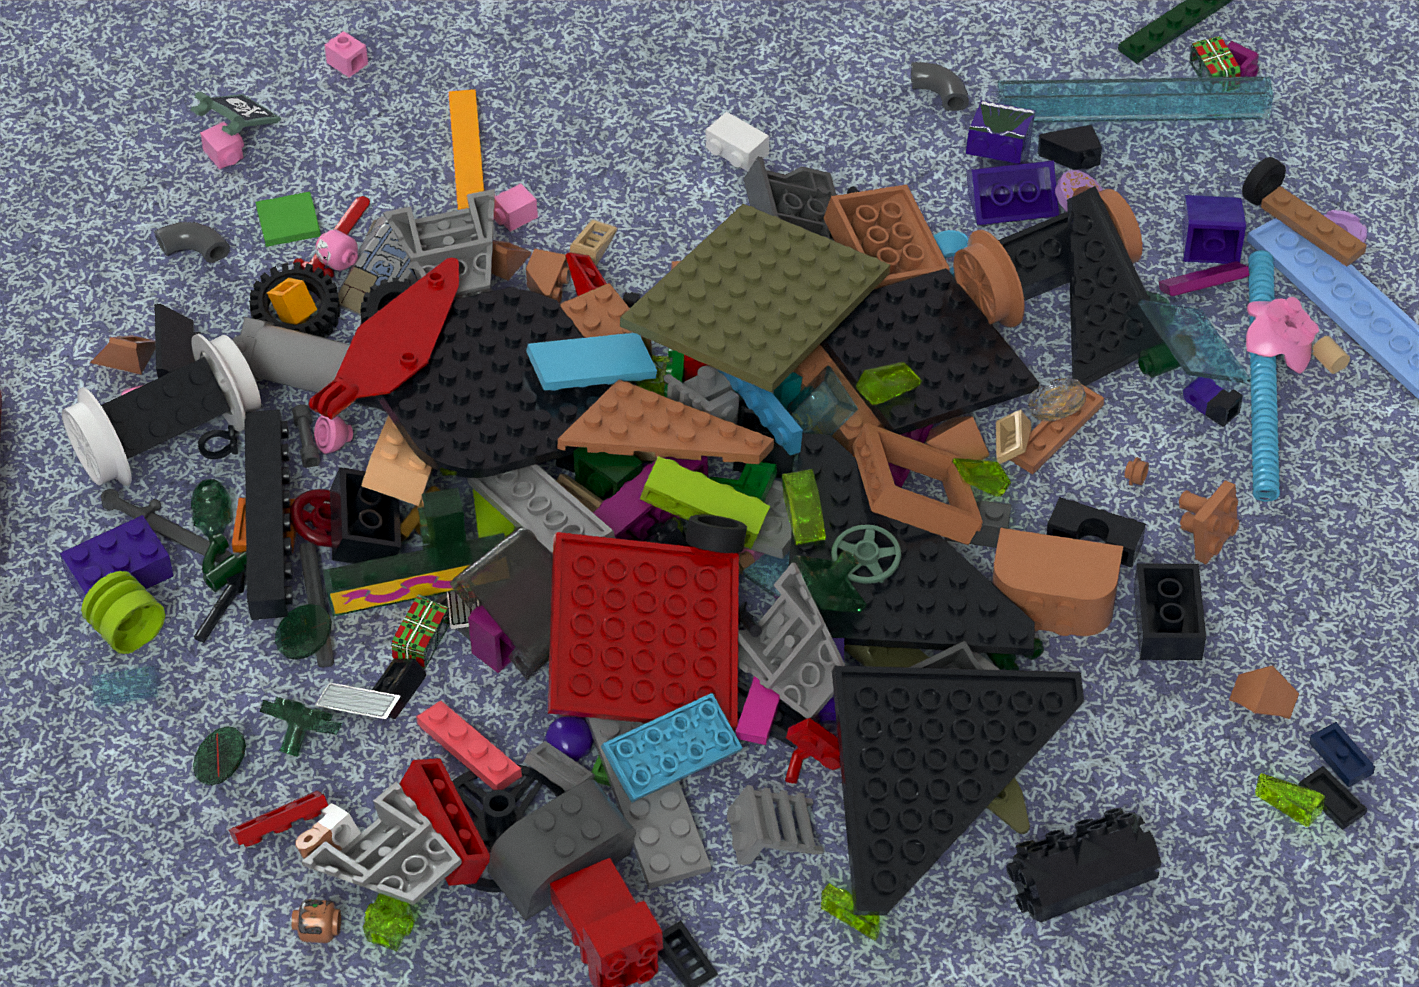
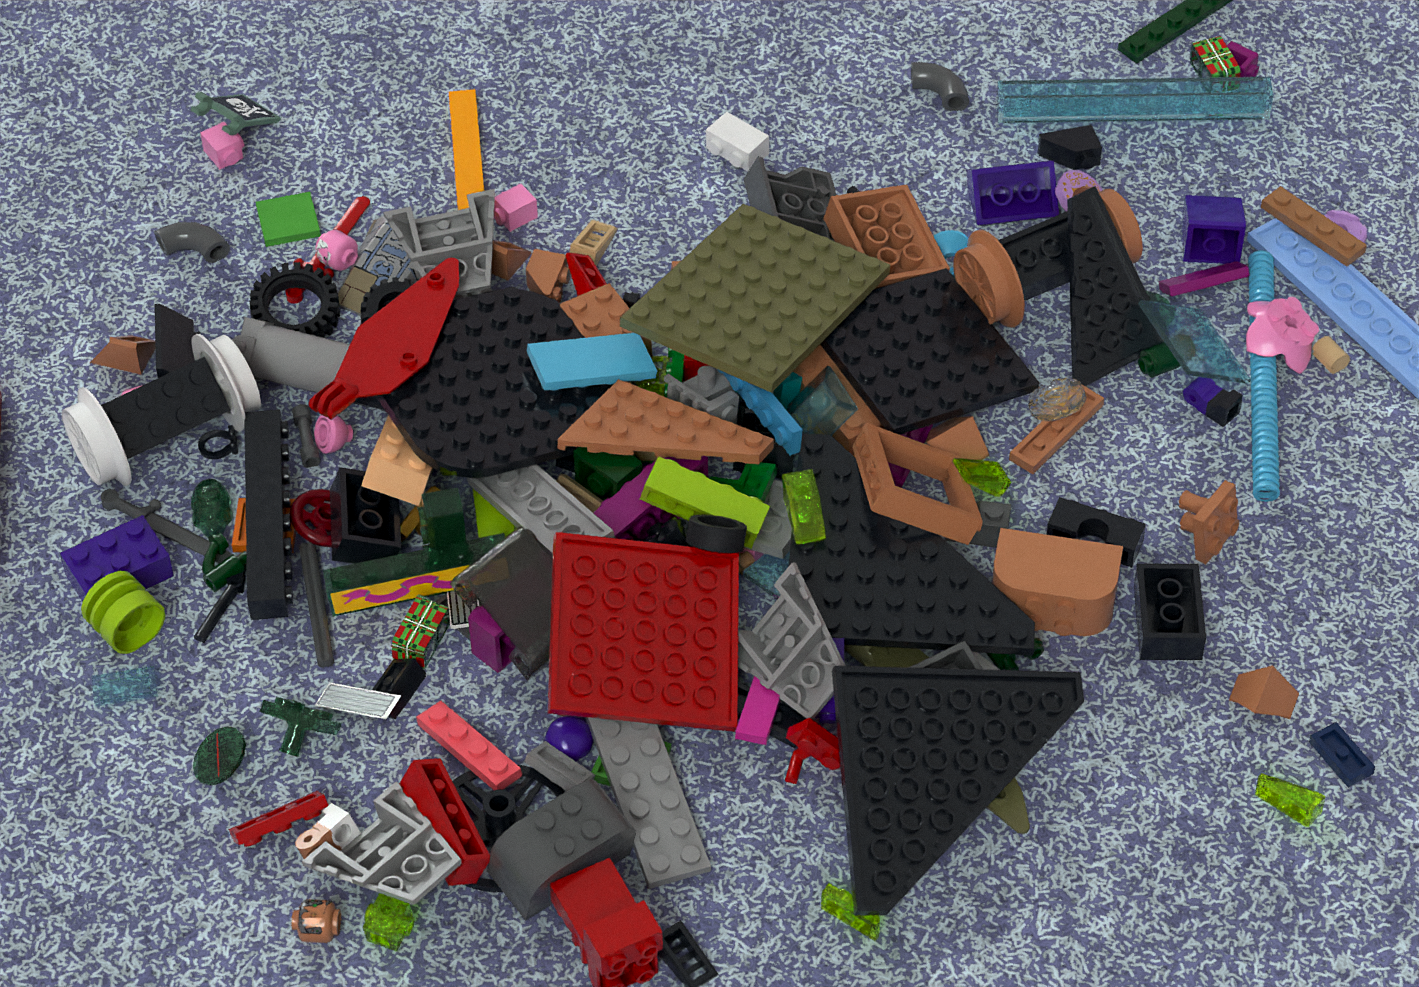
(292, 301): light orange brick -> none
(303, 631): clear green piece -> none
(346, 54): bright pink brick -> none
(671, 747): medium azure tile -> none
(748, 621): black piece -> none
(756, 826): light grey plate -> none
(829, 582): clear green plate -> none
(868, 553): sand green wheel -> none
(883, 382): clear neon green slope -> none
(1001, 132): dark purple slope -> none
(1012, 436): tan slope -> none
(1084, 866): black brick -> none
(1136, 471): nougat plate -> none
(1263, 180): black tyre -> none
(1339, 802): black tile -> none

